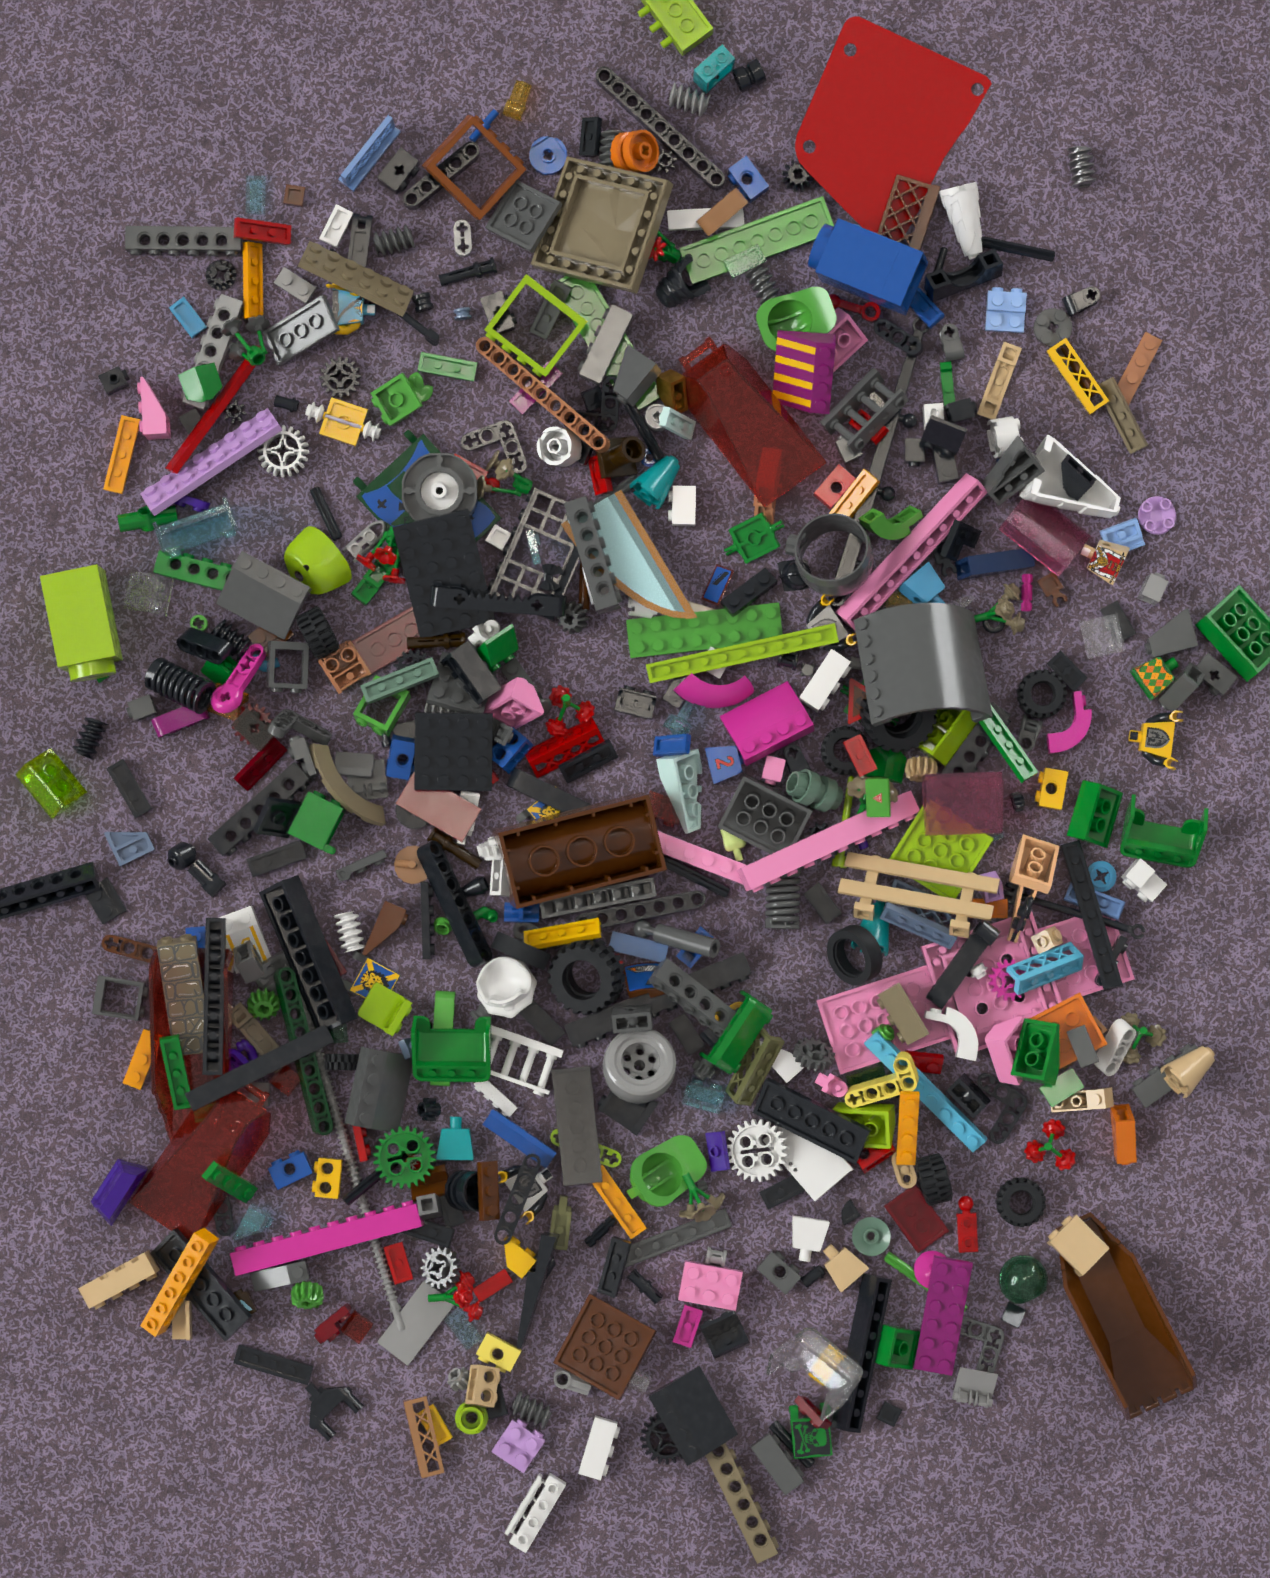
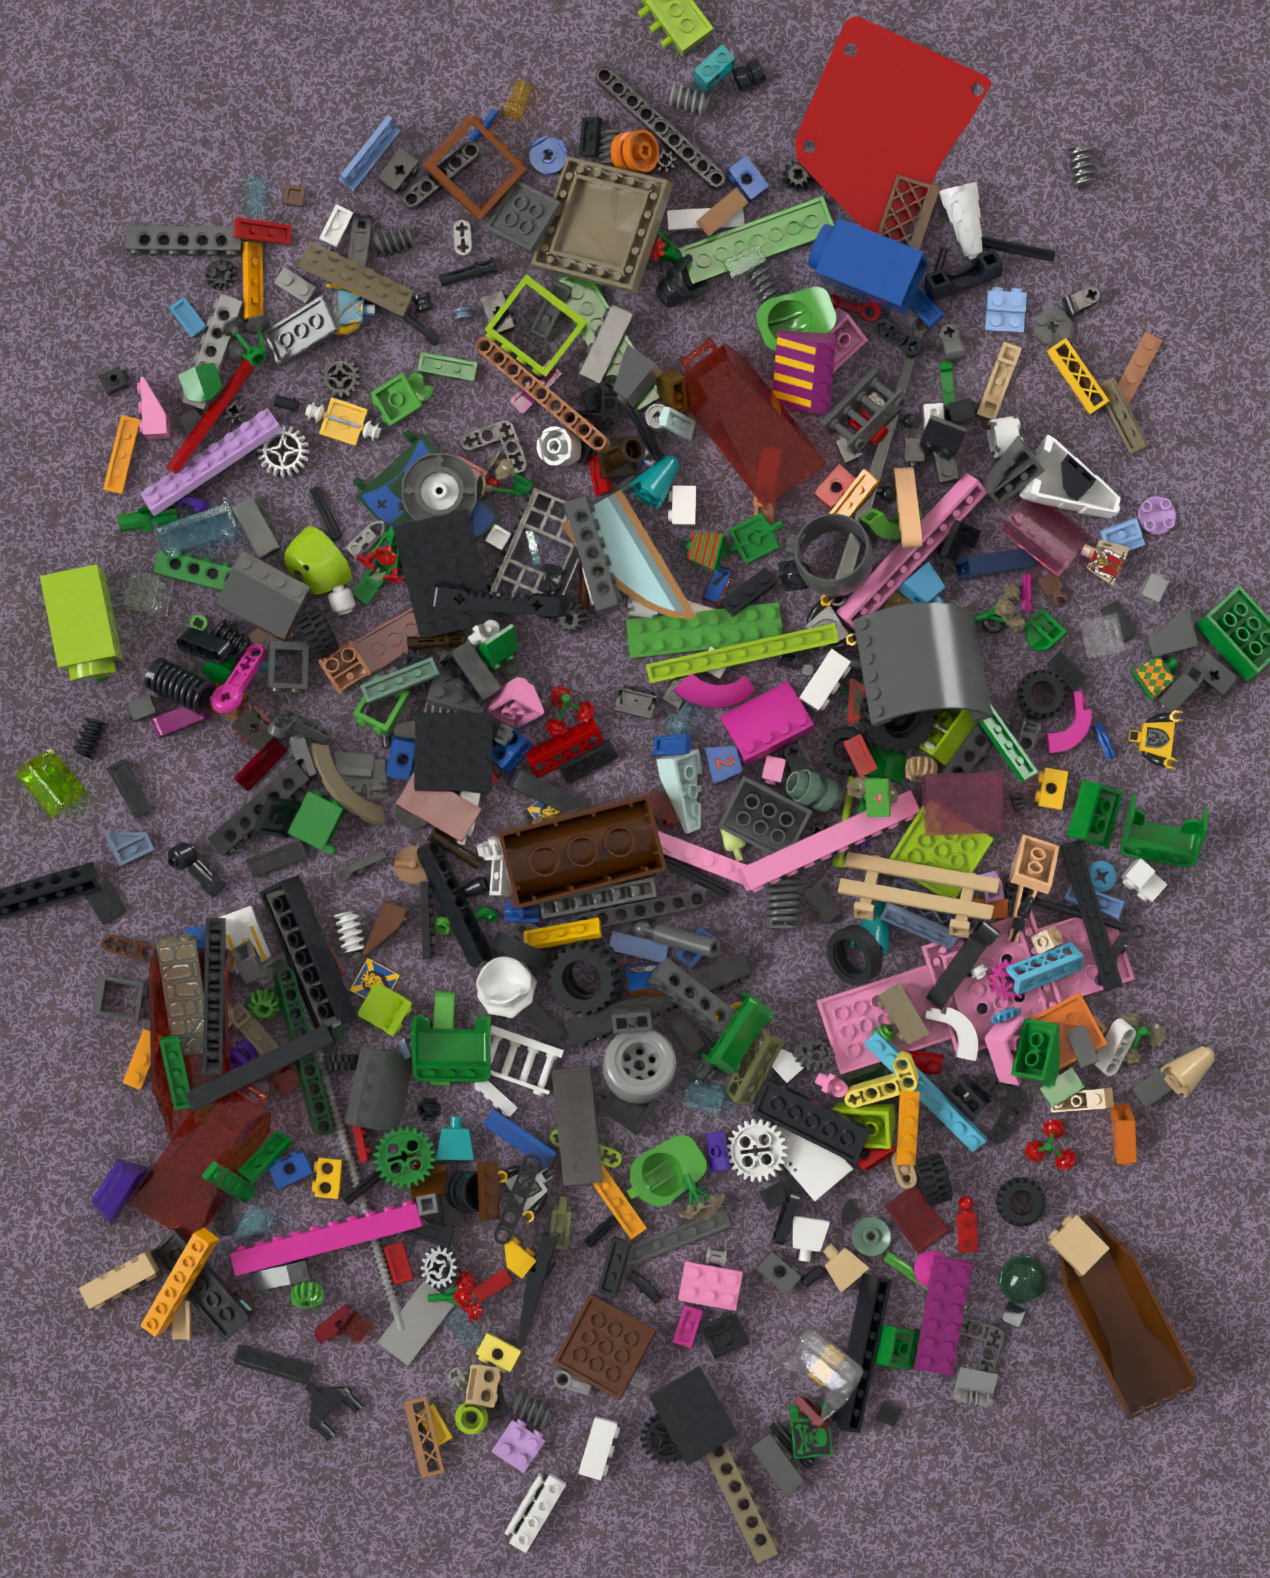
(257, 527): none -> dark grey brick
(264, 1157): none -> green plate
(341, 600): none -> white head
(705, 549): none -> torso
(785, 1218): none -> black beam
(907, 507): none -> light nougat beam
(1005, 1015): none -> dark azure gear
(1043, 631): none -> green slope
(1104, 740): none -> blue axle

